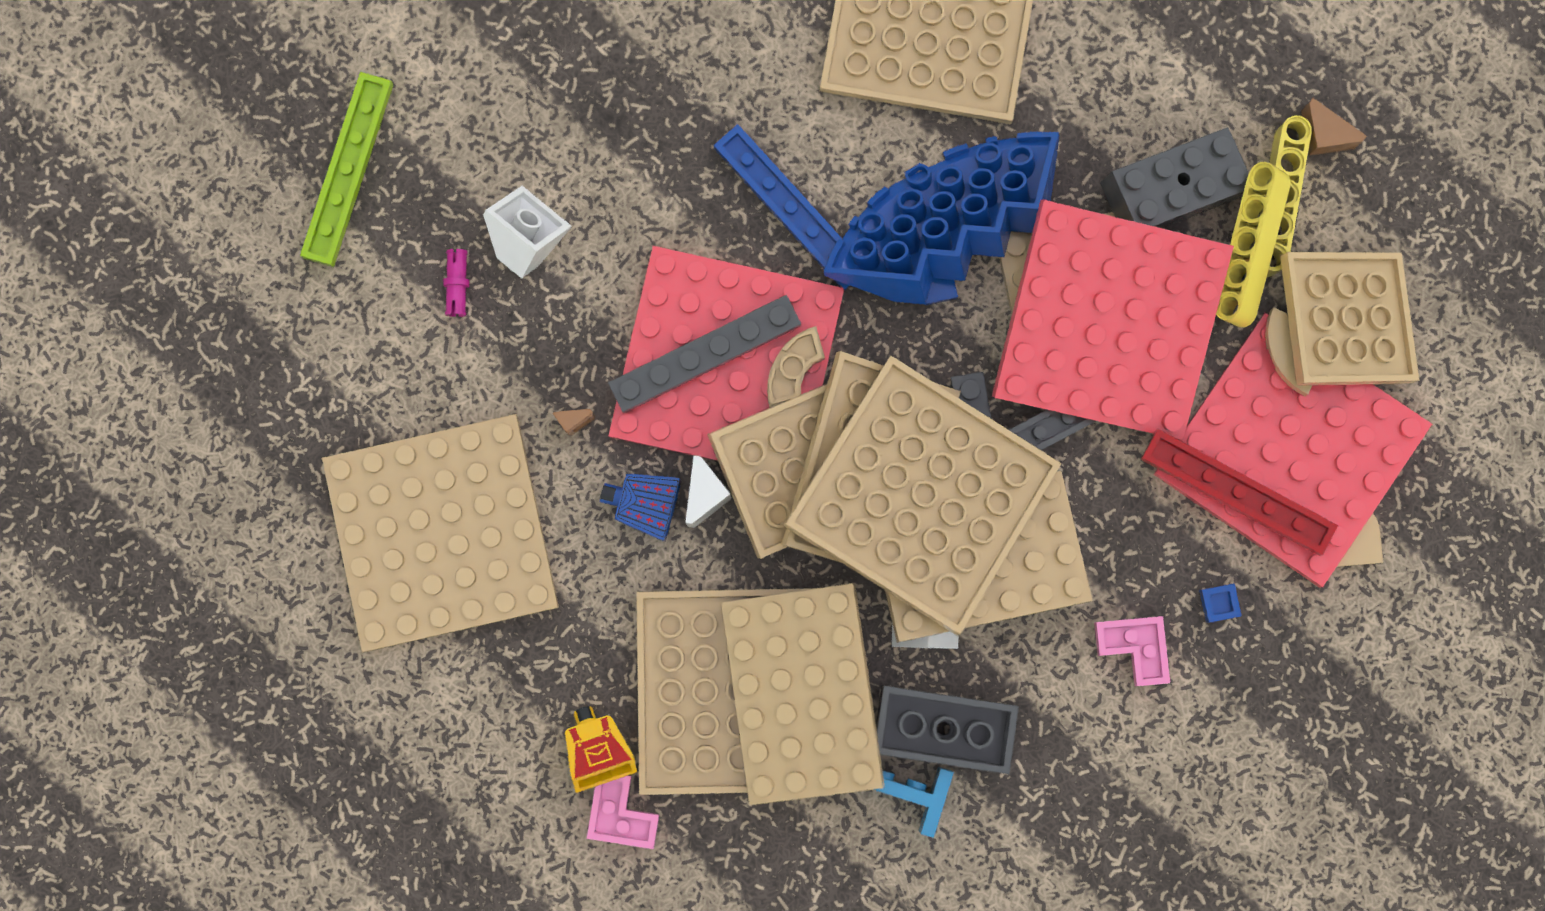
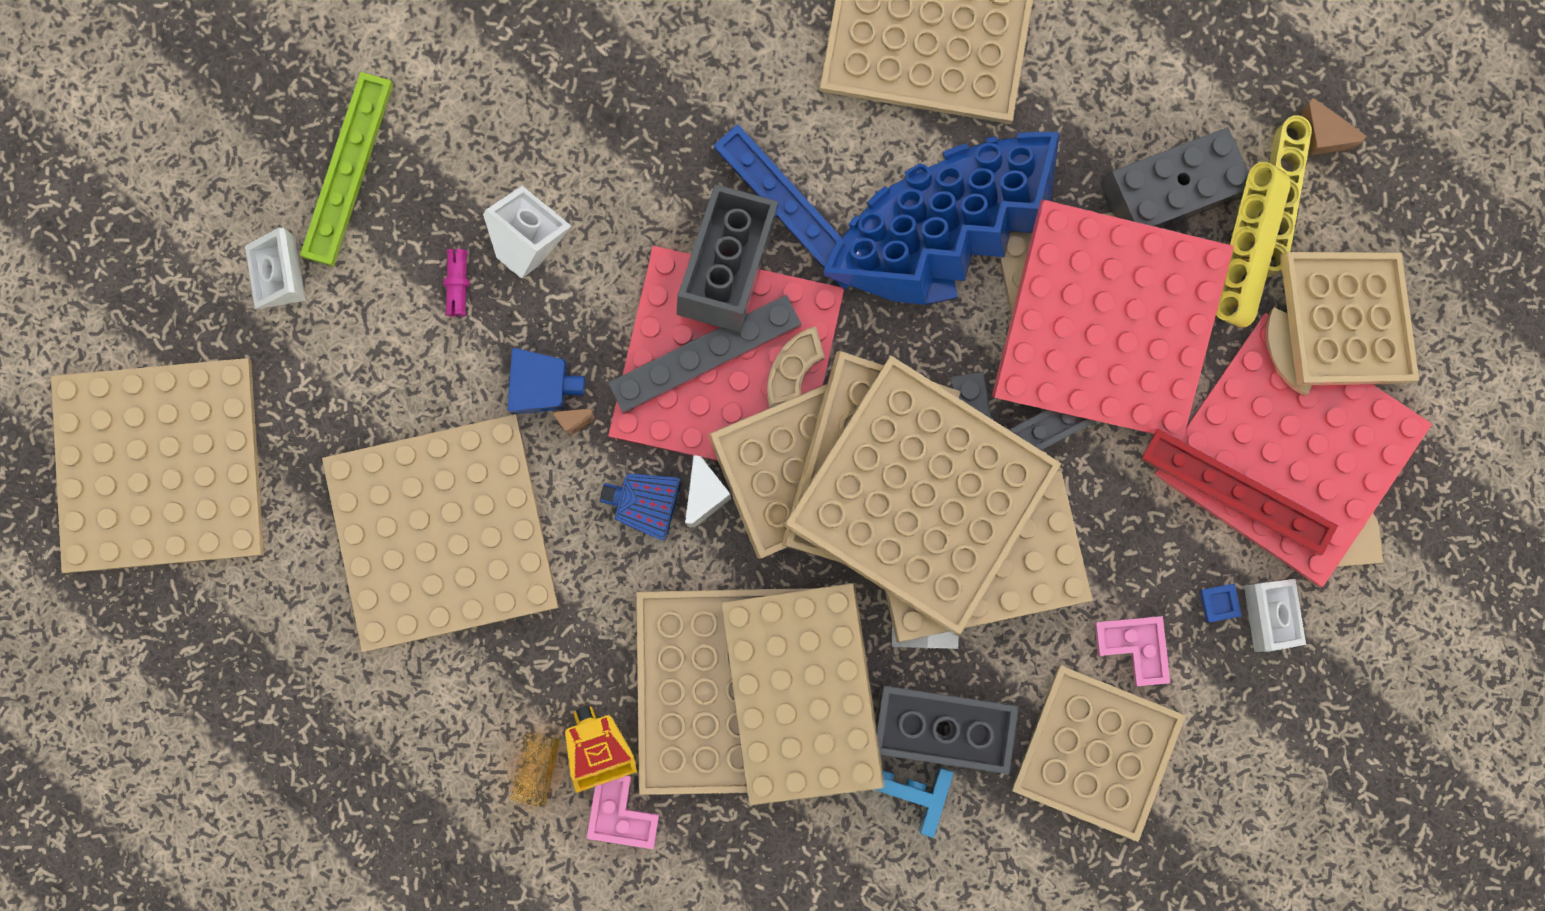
(156, 465): none -> tan plate
(275, 269): none -> white slope
(535, 769): none -> clear yellow brick
(540, 383): none -> blue torso
(727, 258): none -> dark grey brick
(1098, 753): none -> tan plate
(1274, 615): none -> white slope

